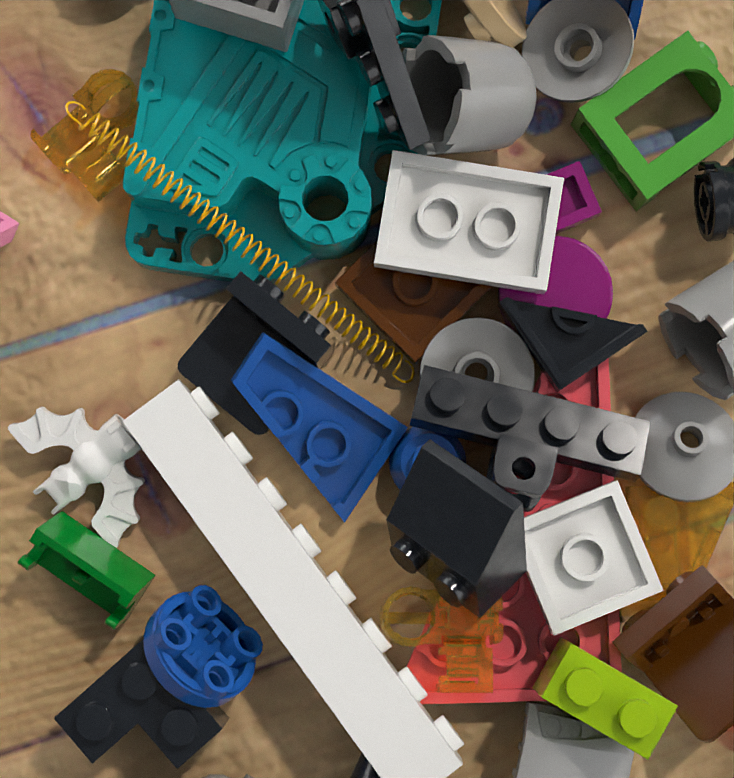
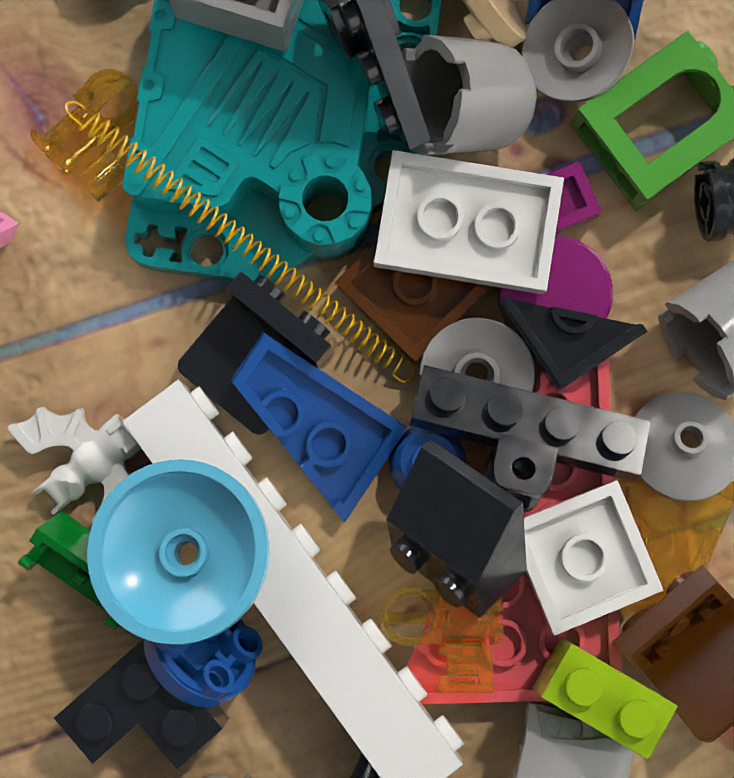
(139, 544): none -> medium azure dish

